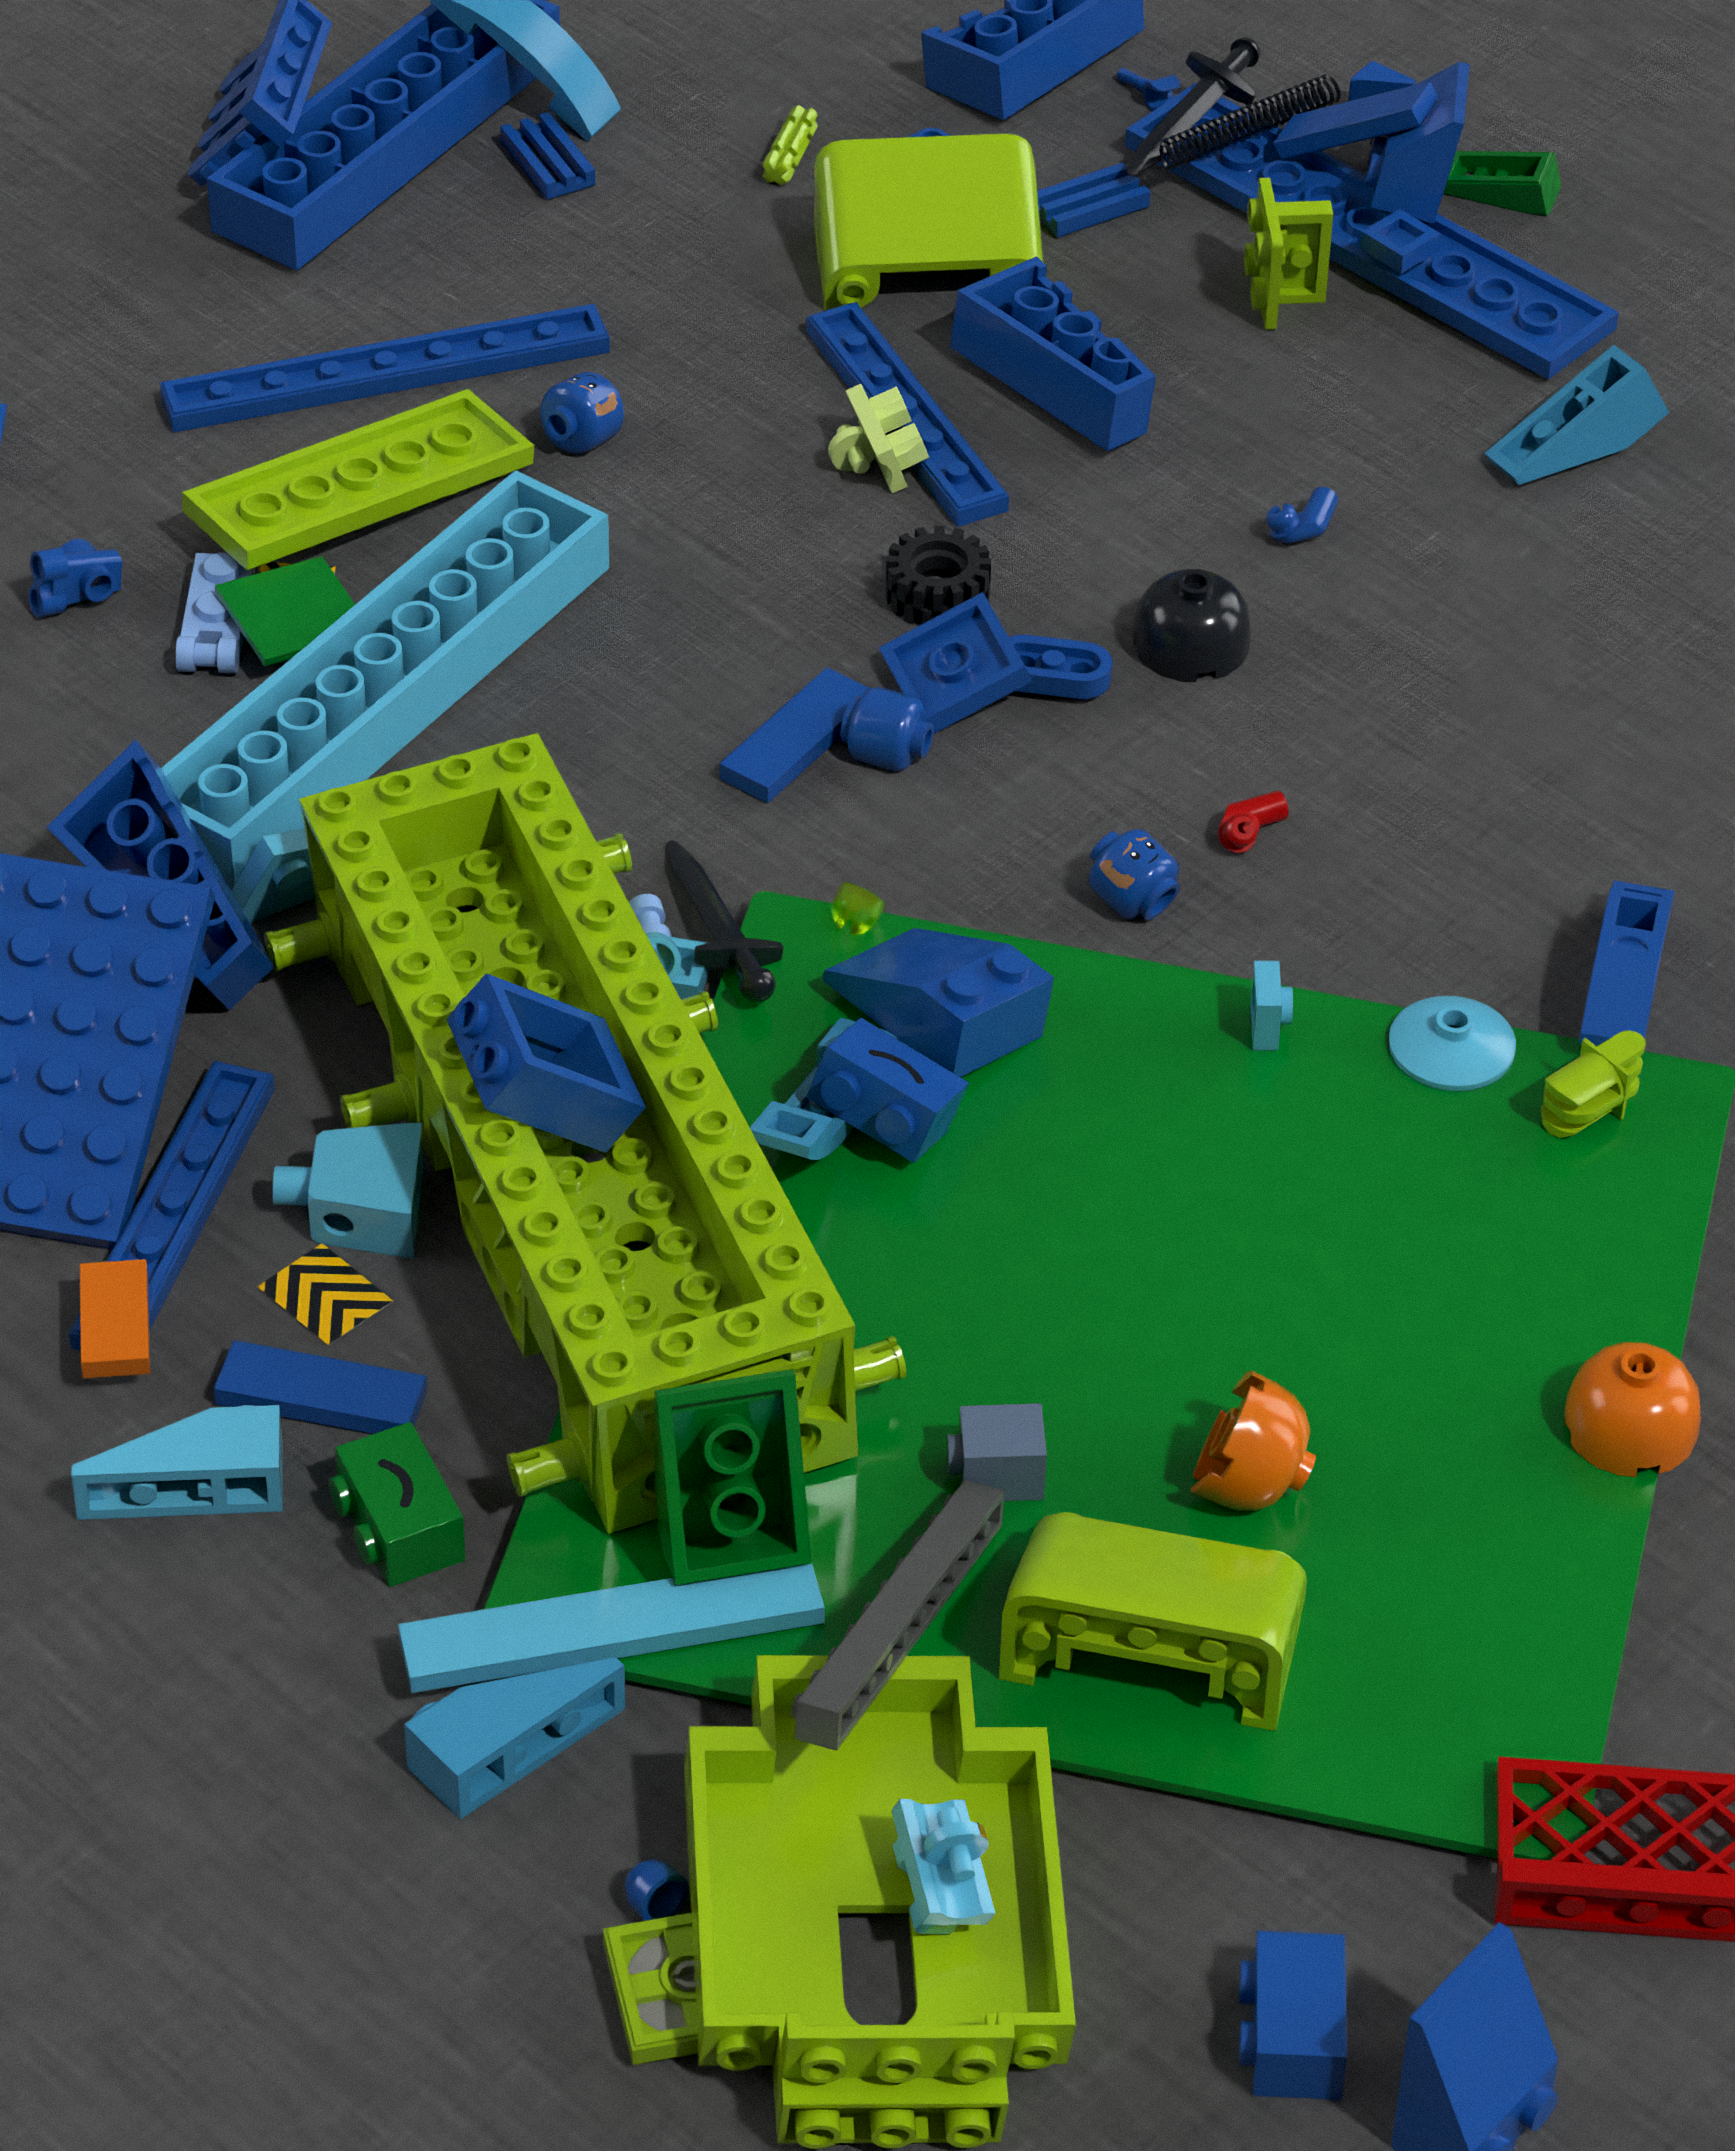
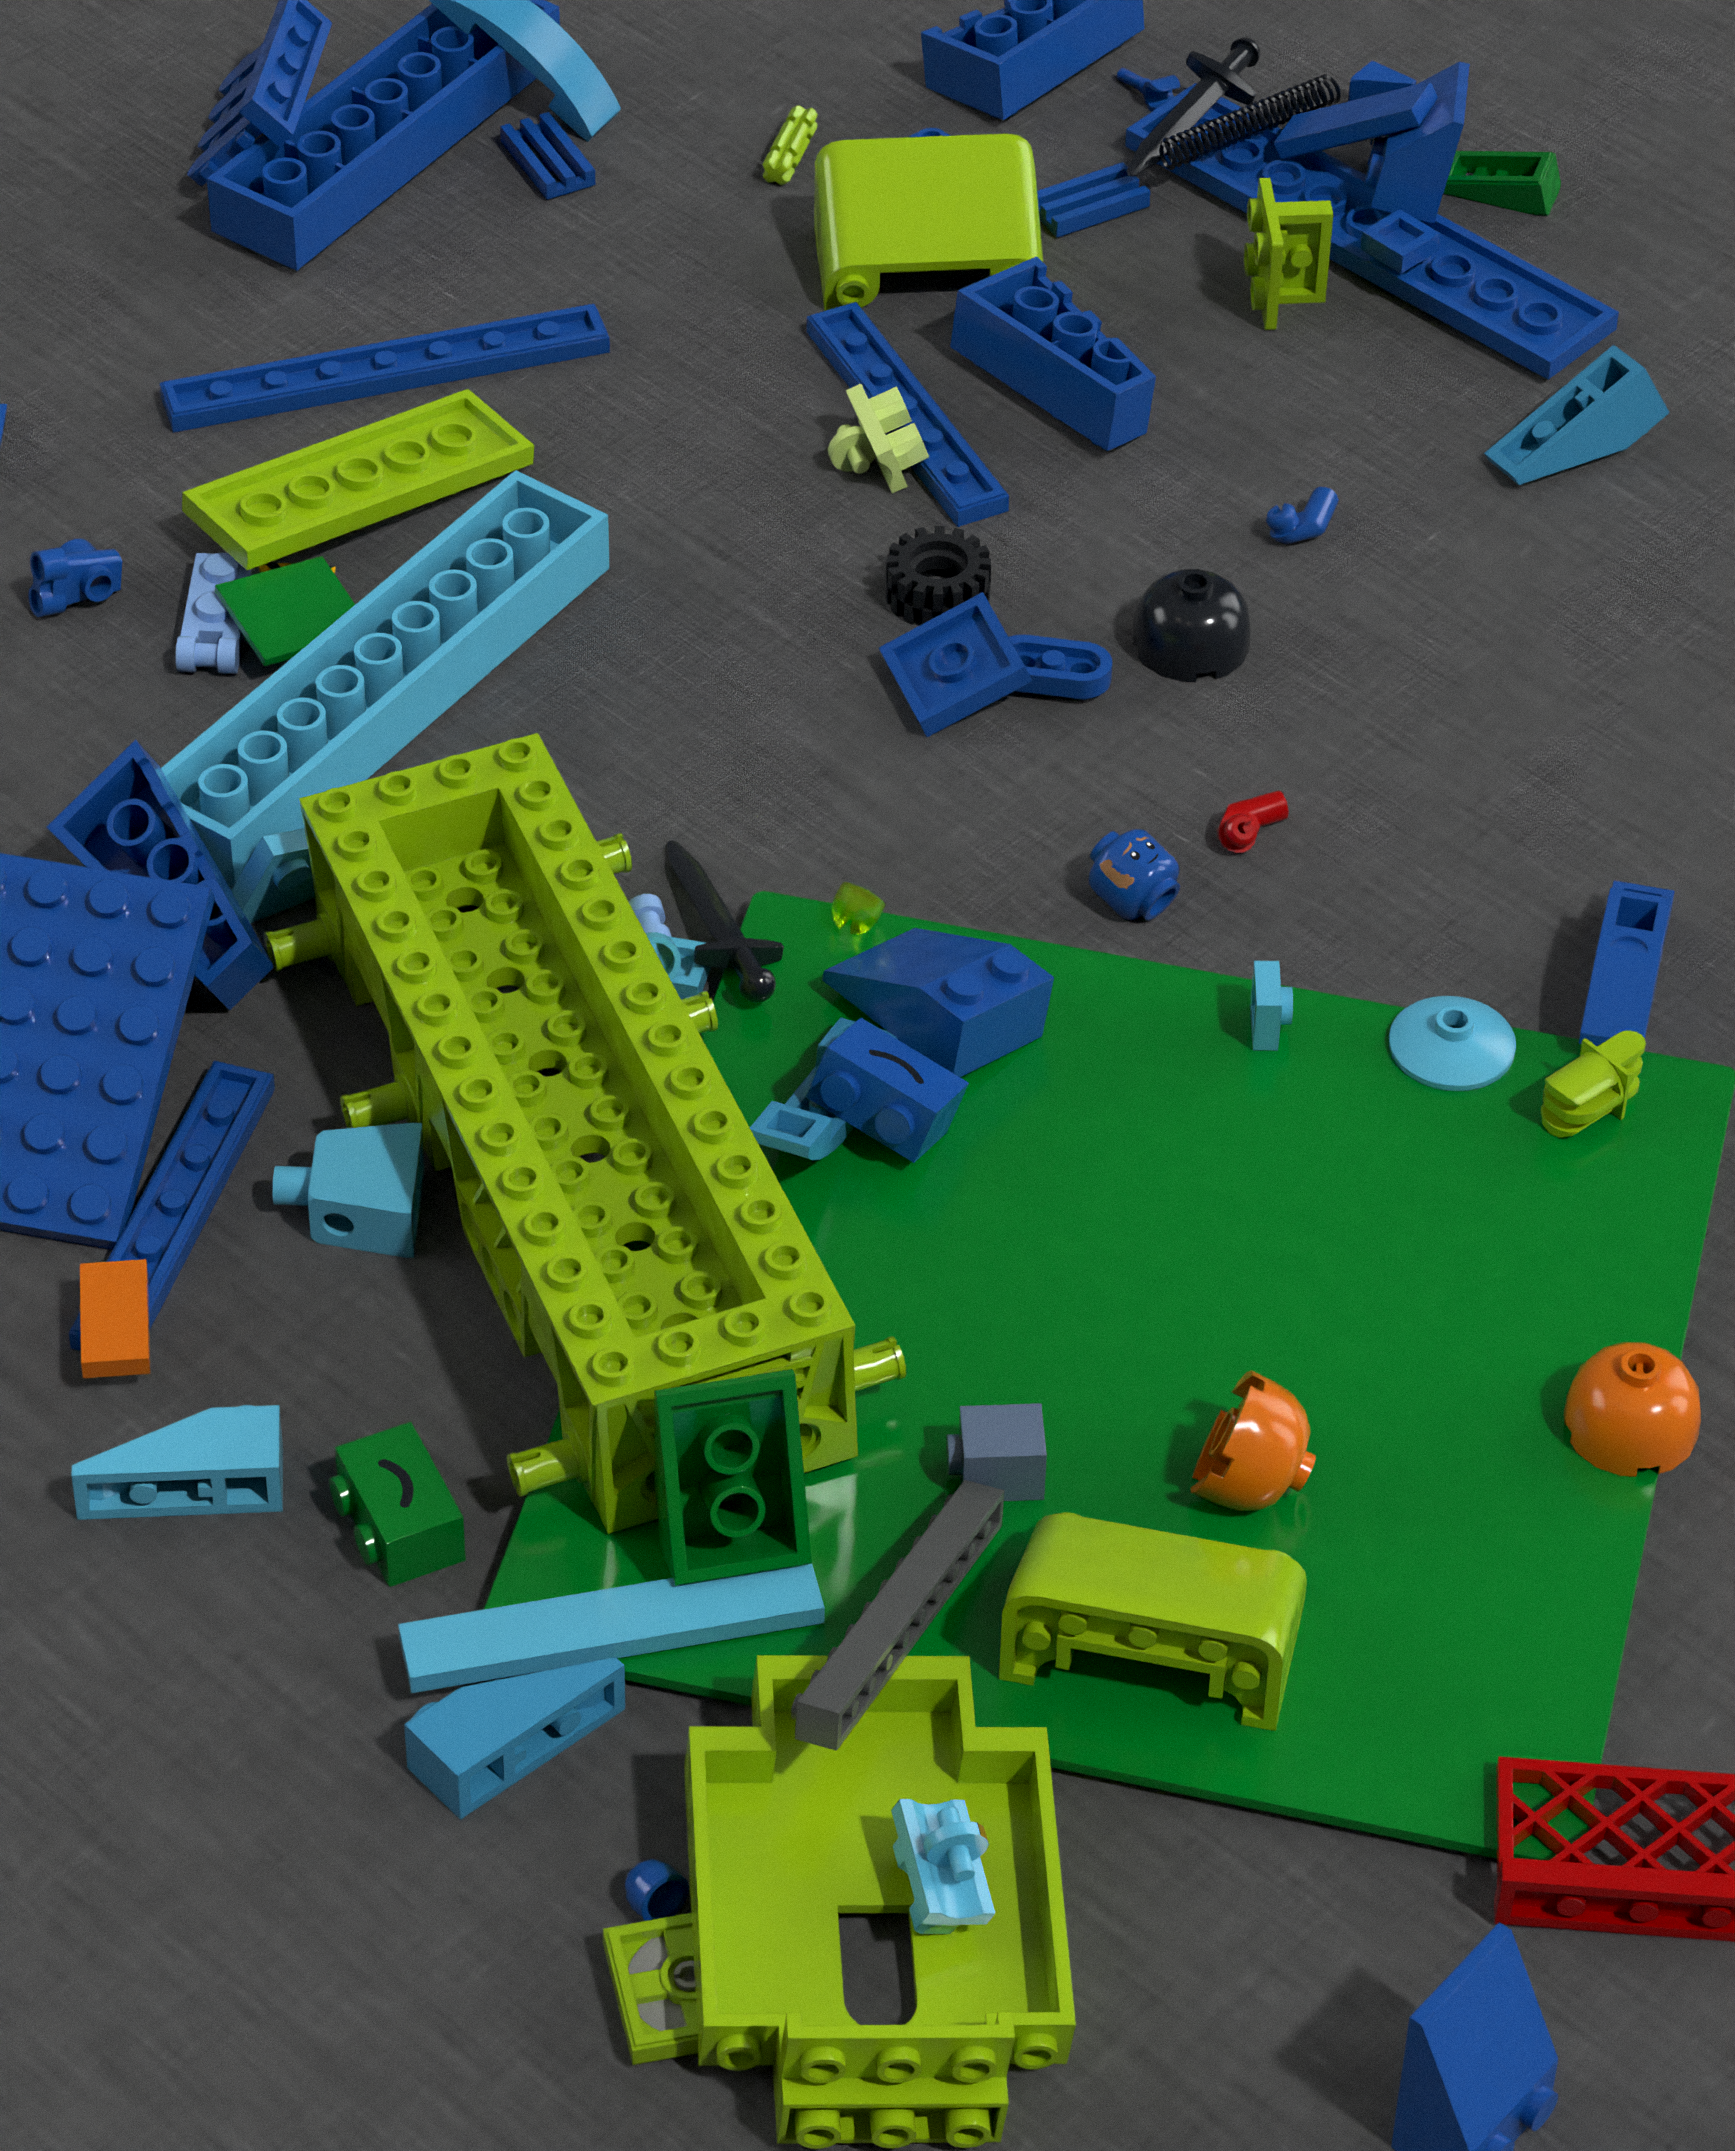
(319, 1388): blue tile -> none
(325, 1294): sticker -> none
(545, 1063): blue window -> none
(581, 412): blue head -> none
(791, 737): blue tile -> none
(886, 729): blue head -> none
(1296, 2015): blue brick -> none

